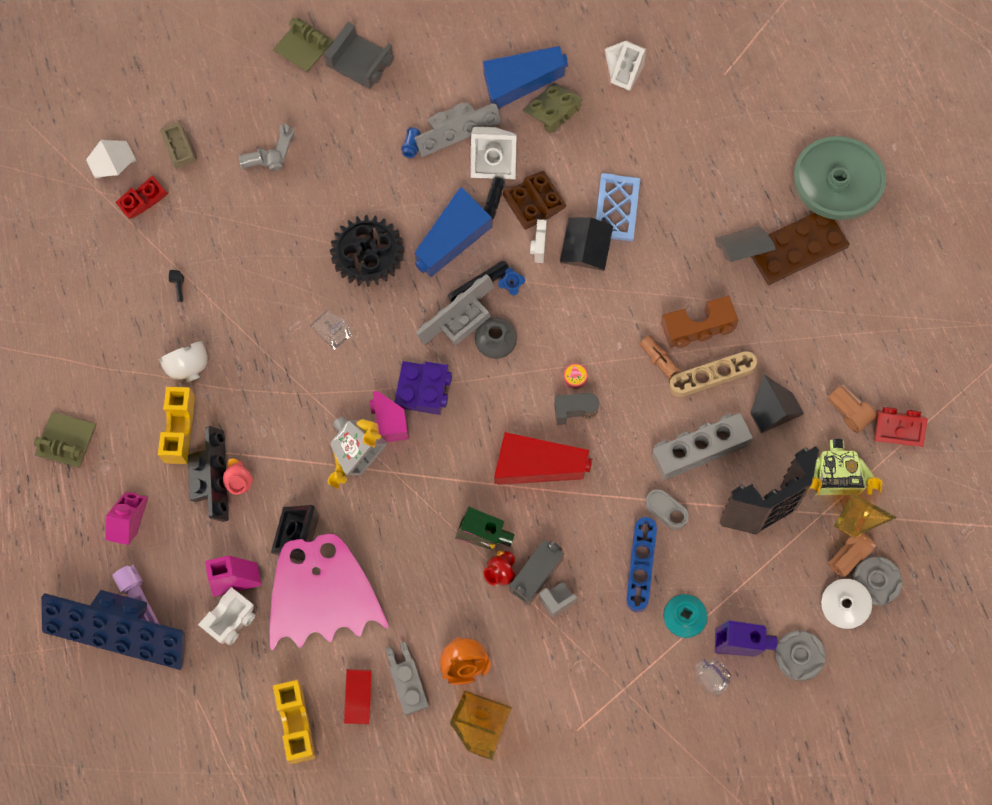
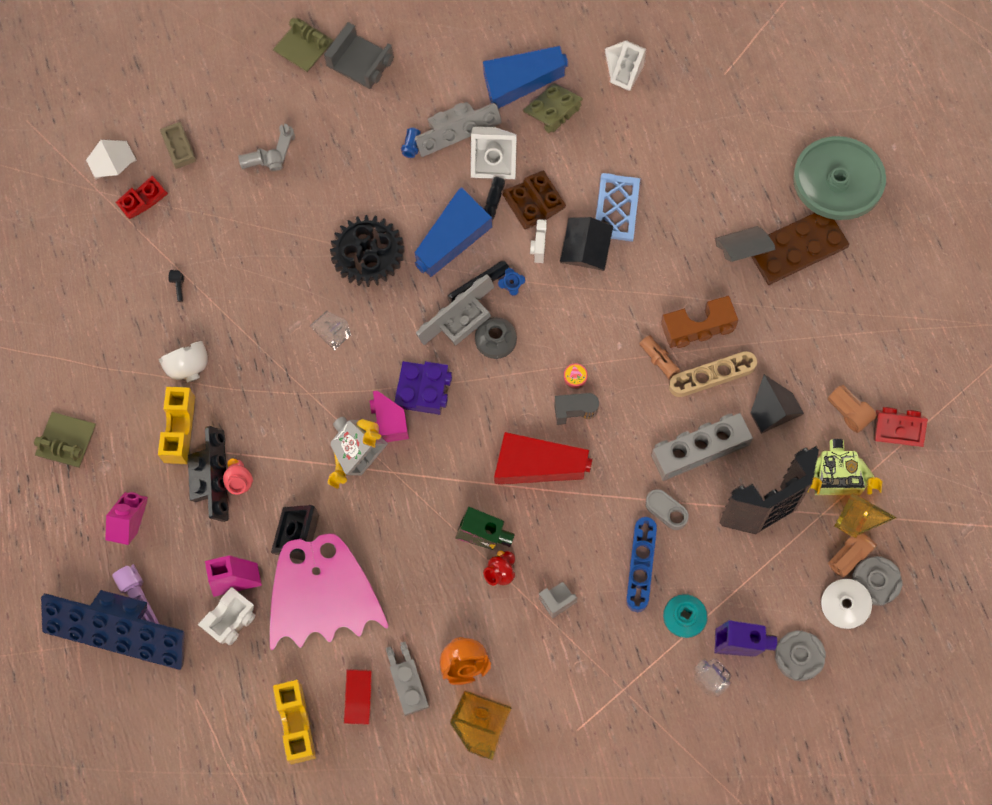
(537, 571): dark grey brick -> none

